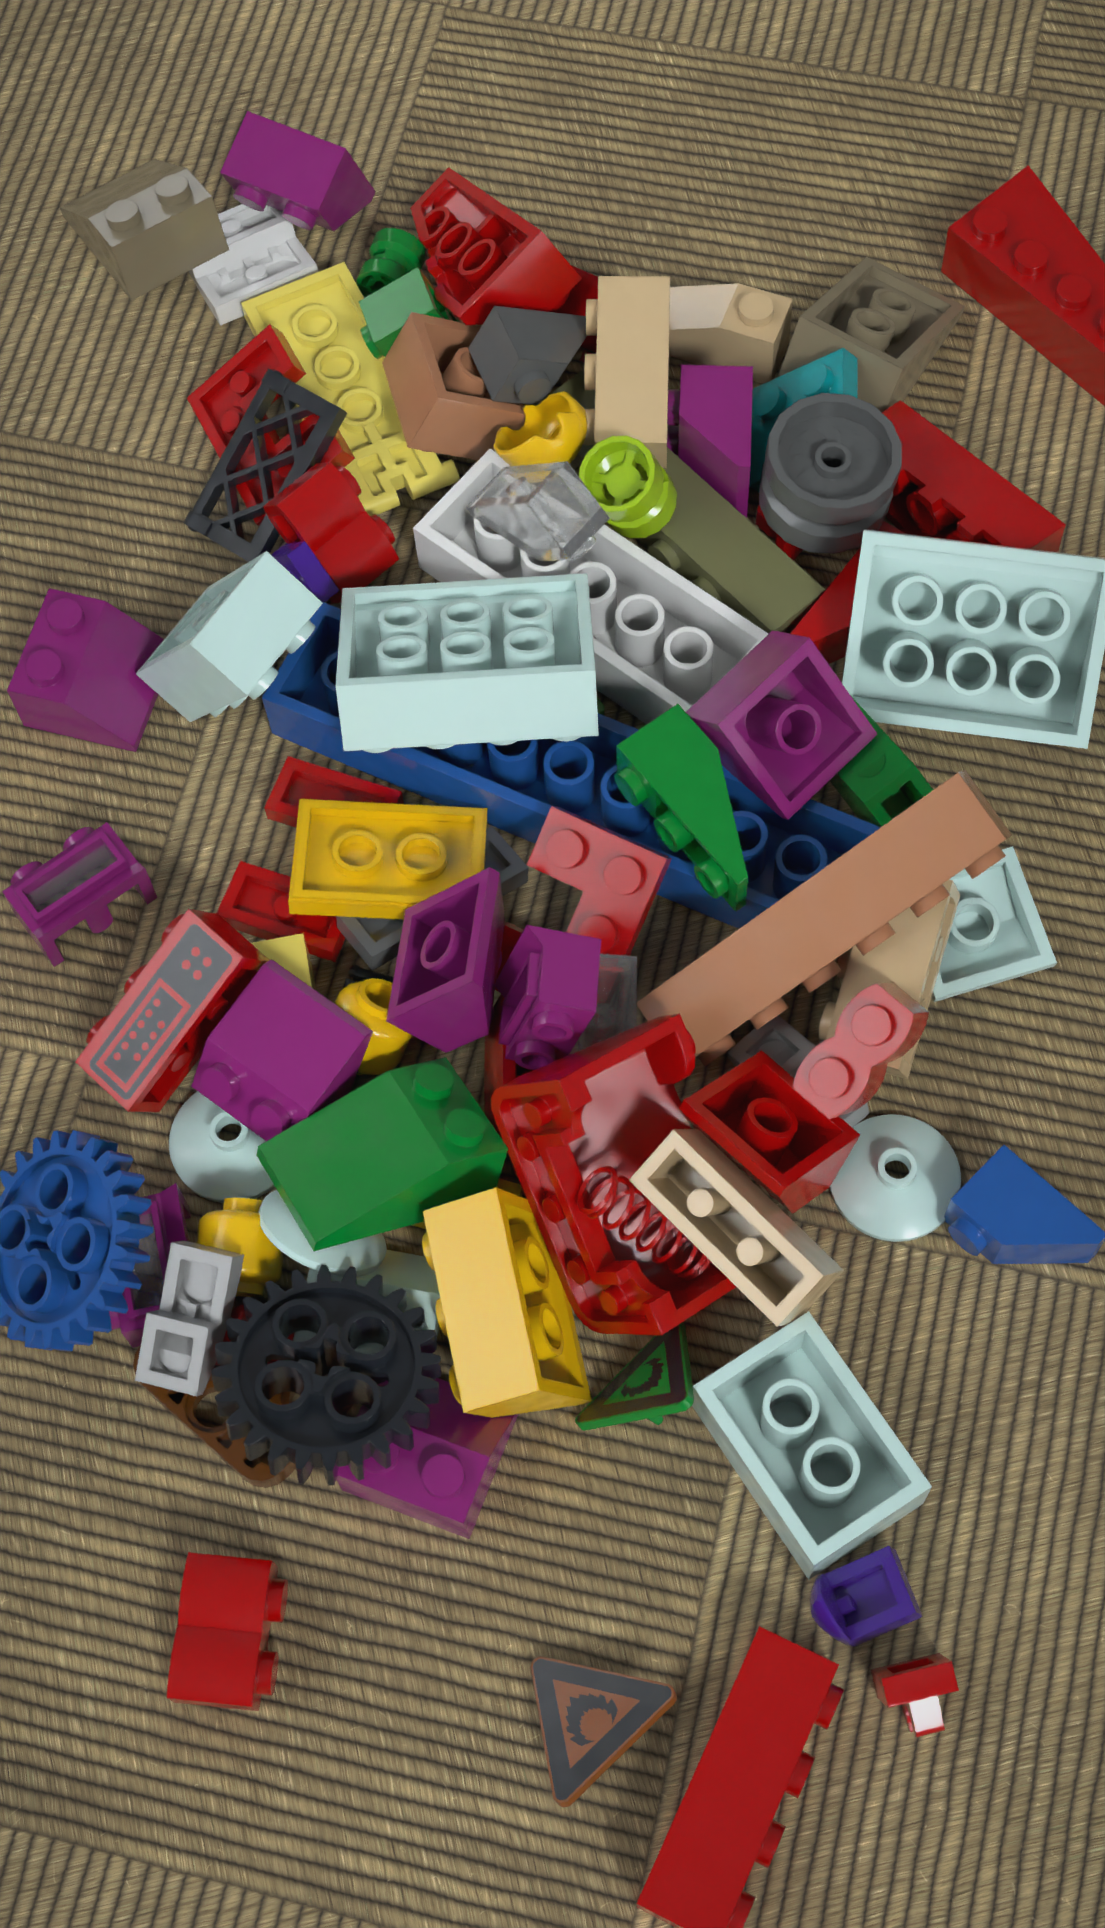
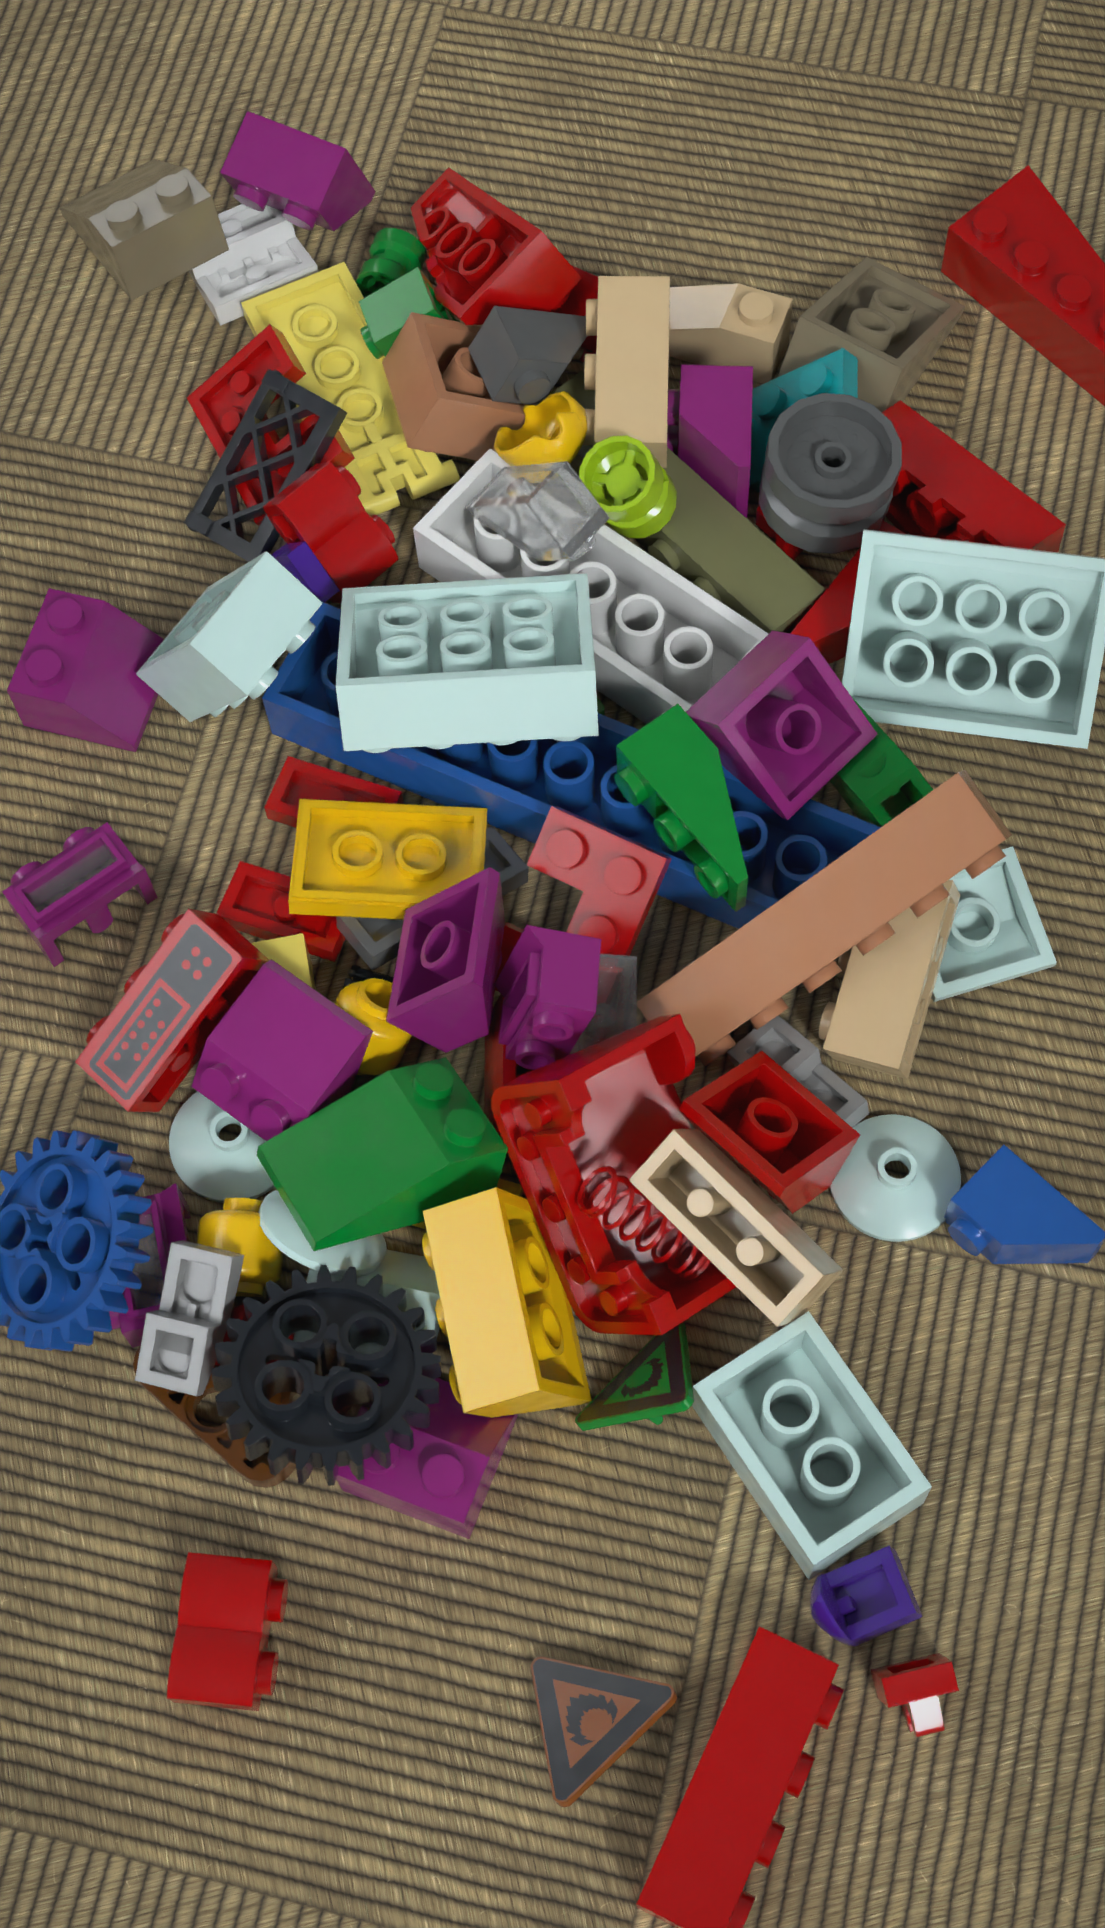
(869, 1034): brick -> none

